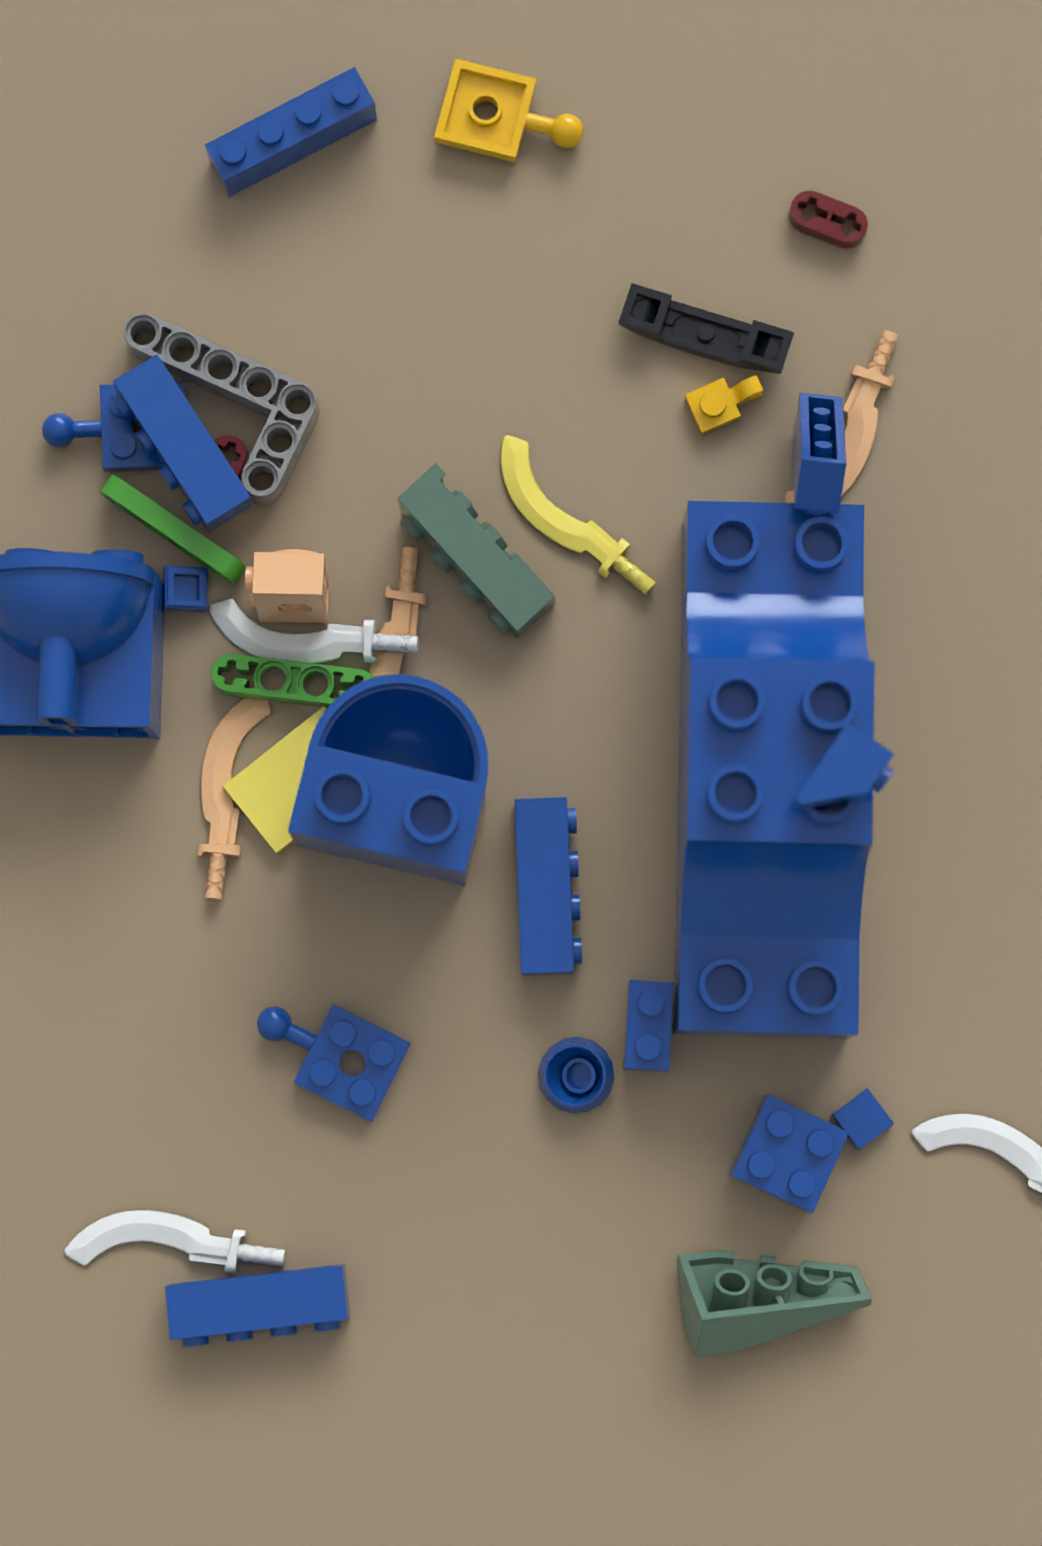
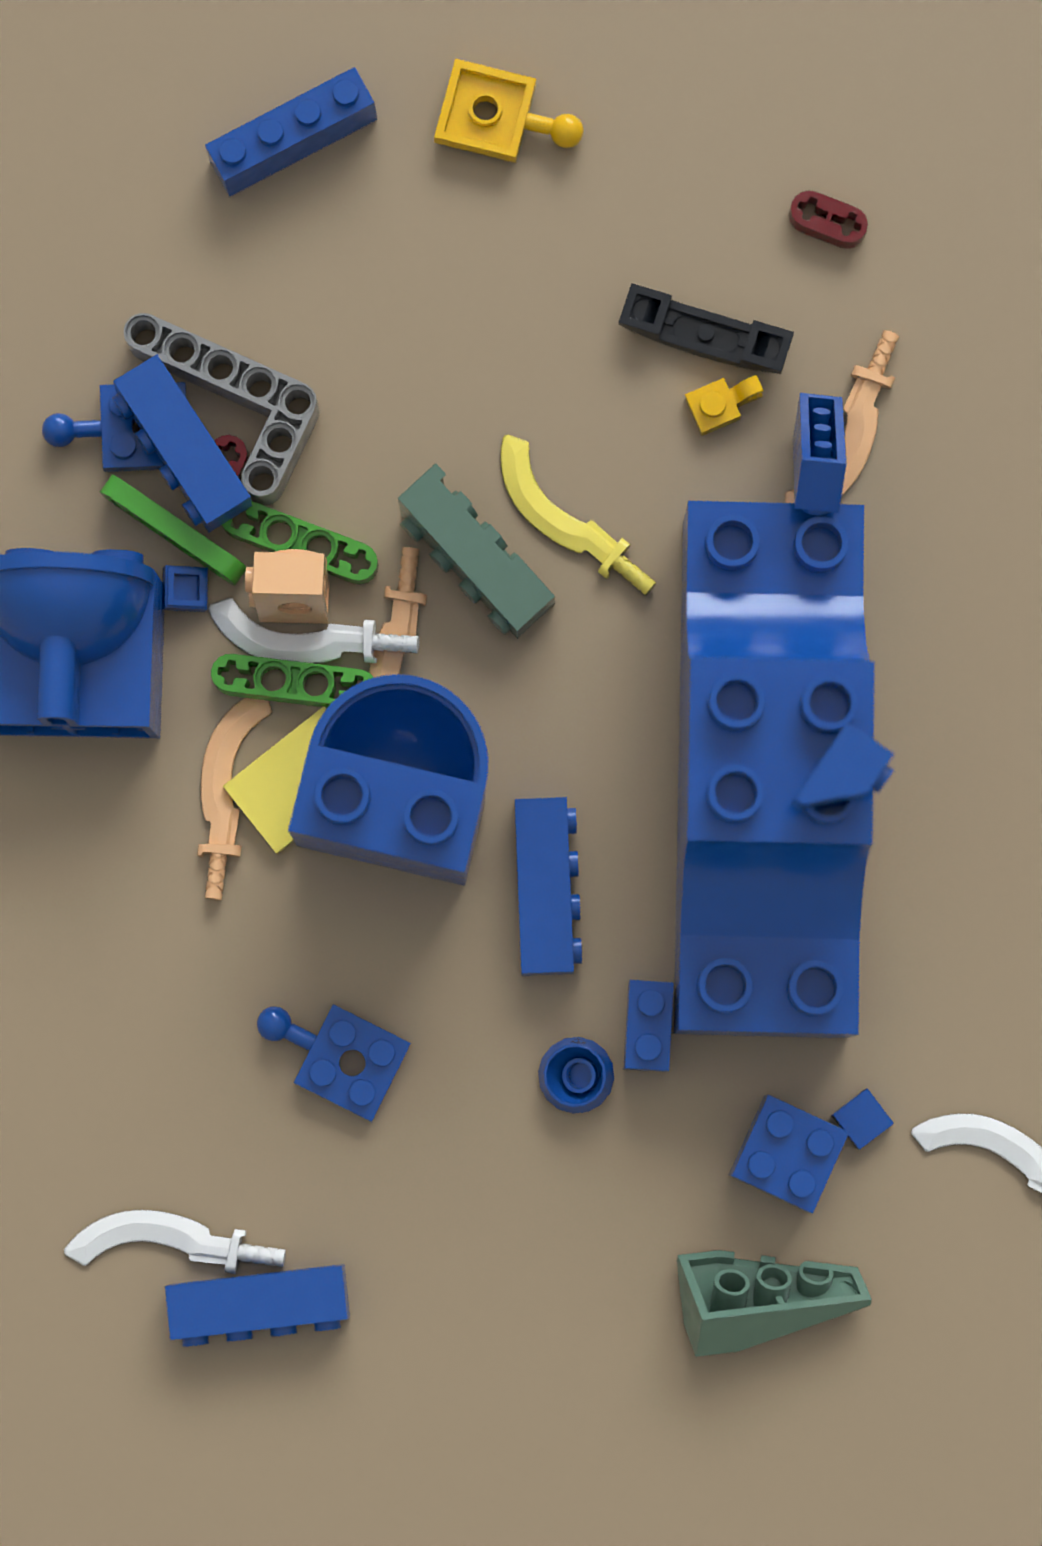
(300, 537): none -> bright green beam

